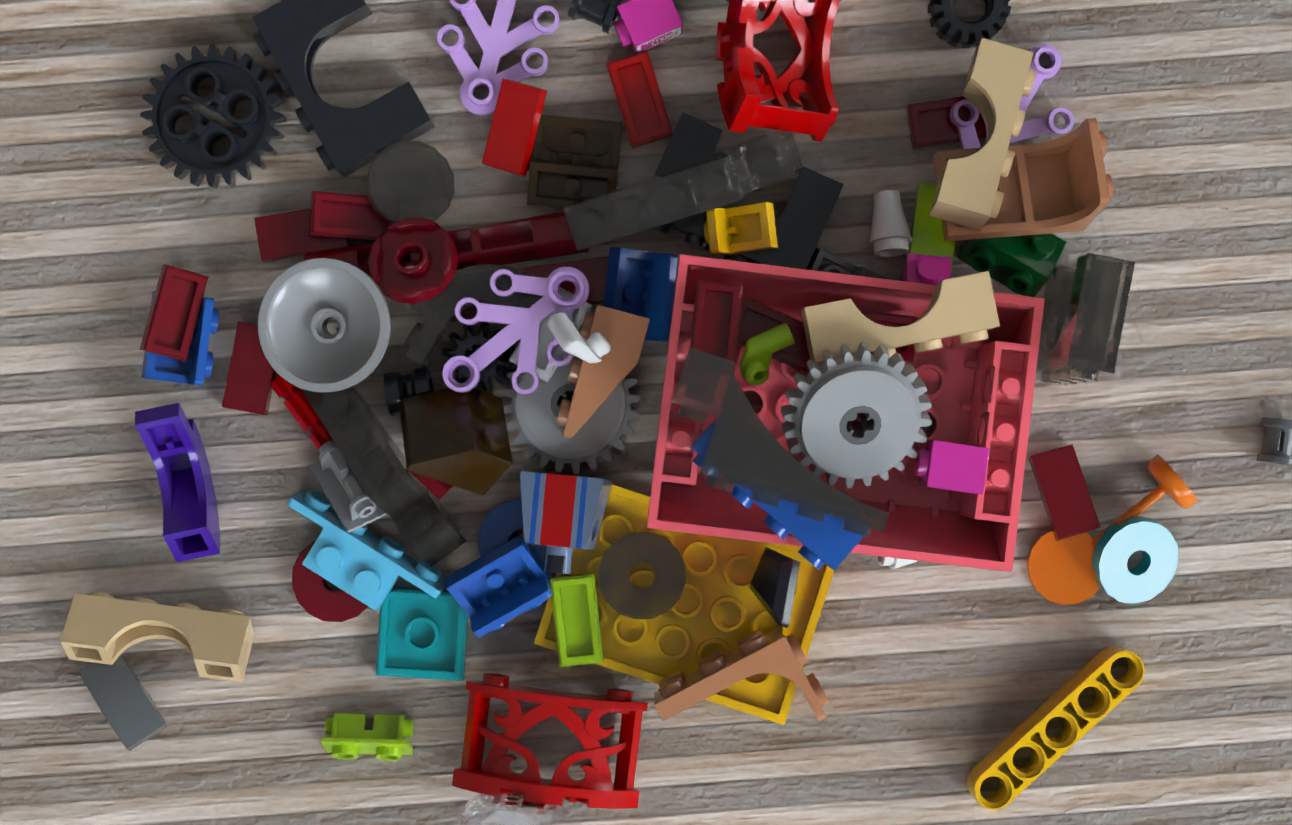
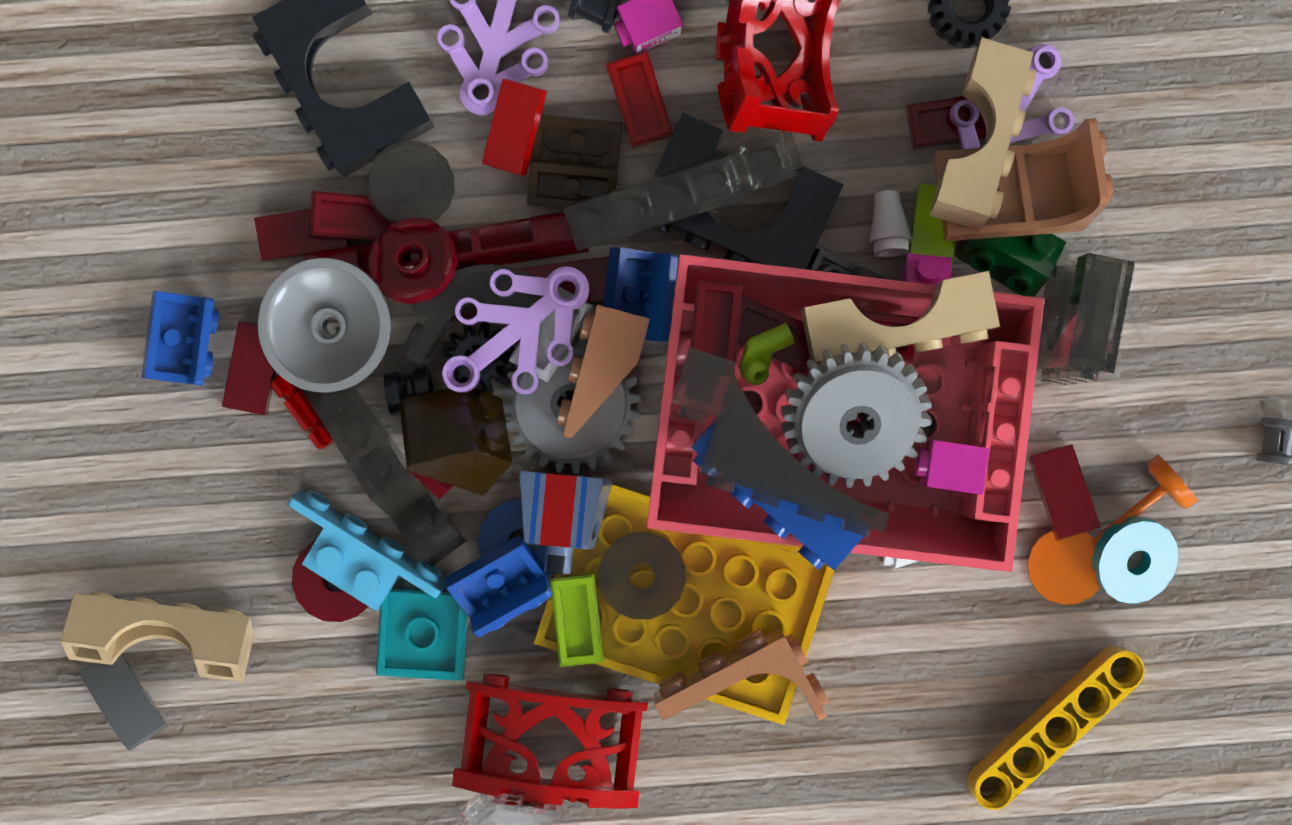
(174, 312): dark red tile -> none
(184, 481): dark purple arch -> none
(232, 84): black gear -> none
(344, 489): light grey hinge -> none
(351, 738): lime hinge -> none
(573, 343): white arm -> none
(741, 229): yellow bracket -> none
(776, 584): black piece -> none

